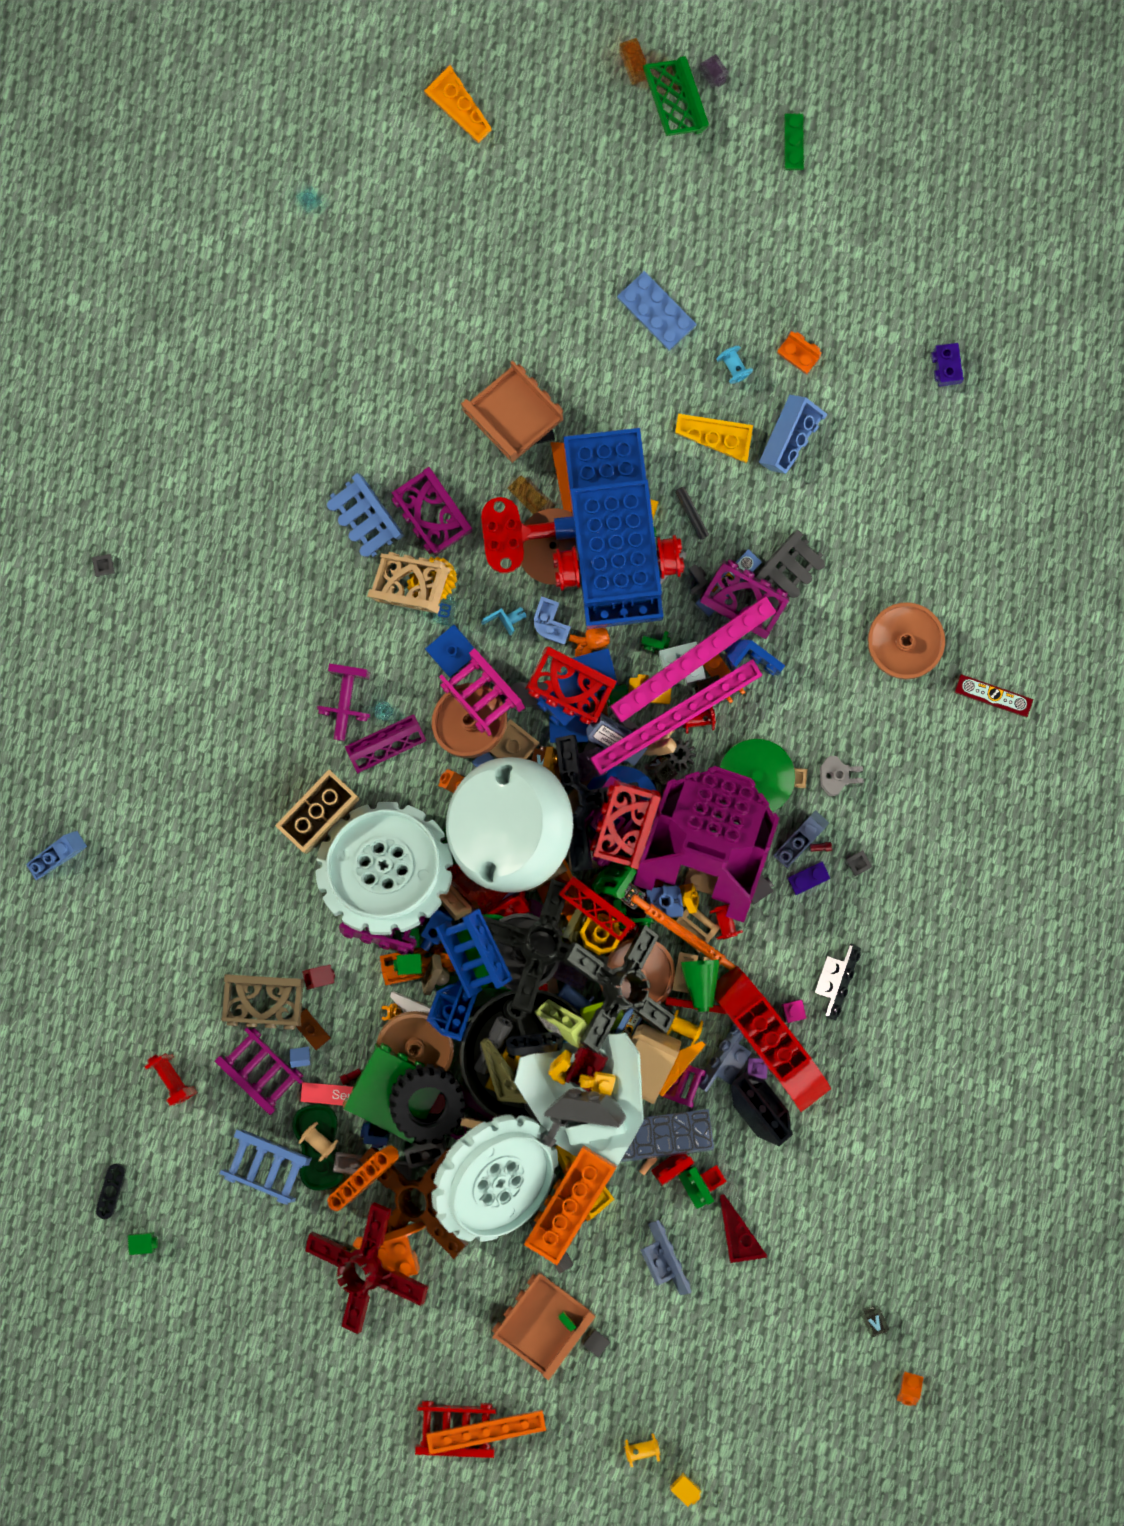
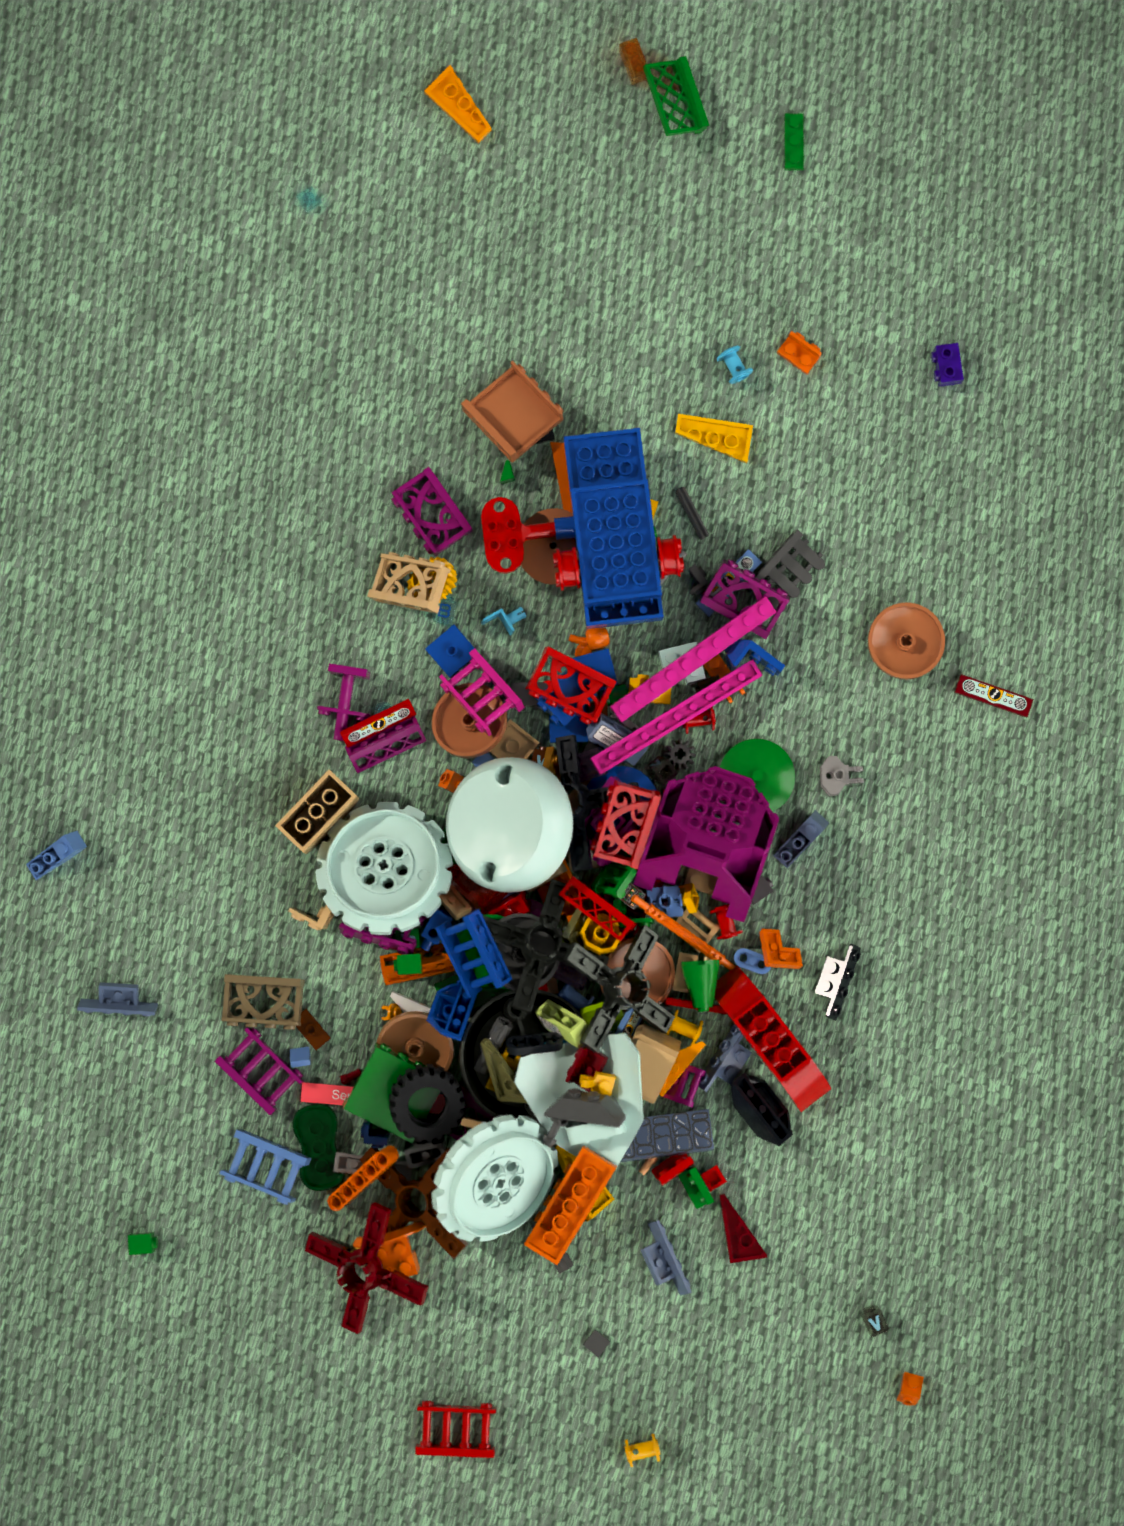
(103, 565): dark grey tile -> none
(109, 1175): black beam -> none
(118, 999): none -> sand blue bracket
(178, 1091): red fence -> none
(318, 977): dark red brick -> none
(318, 1141): tan hose -> none
(324, 915): none -> tan bracket
(363, 506): medium blue fence -> none
(378, 723): none -> tile
(434, 975): dark tan tile -> none
(485, 1432): orange plate -> none
(507, 474): none -> green slope
(527, 495): clear orange tile -> none
(534, 1326): nougat panel -> none
(546, 626): light blue plate -> none
(559, 1067): yellow bracket -> none
(567, 1321): green tile -> none
(652, 644): green bracket -> none
(656, 310): medium blue plate -> none
(662, 747): tan piece -> none
(686, 1490): yellow brick -> none
(714, 71): clear purple brick -> none
(752, 961): none -> medium blue plate
(757, 1068): medium lavender tile -> none
(775, 954): none -> orange plate
(791, 432): medium blue wedge -> none
(794, 1011): dark pink brick -> none
(800, 778): tan tile -> none
(808, 878): dark purple plate -> none
(826, 846): dark red piece -> none
(859, 863): dark grey tile -> none

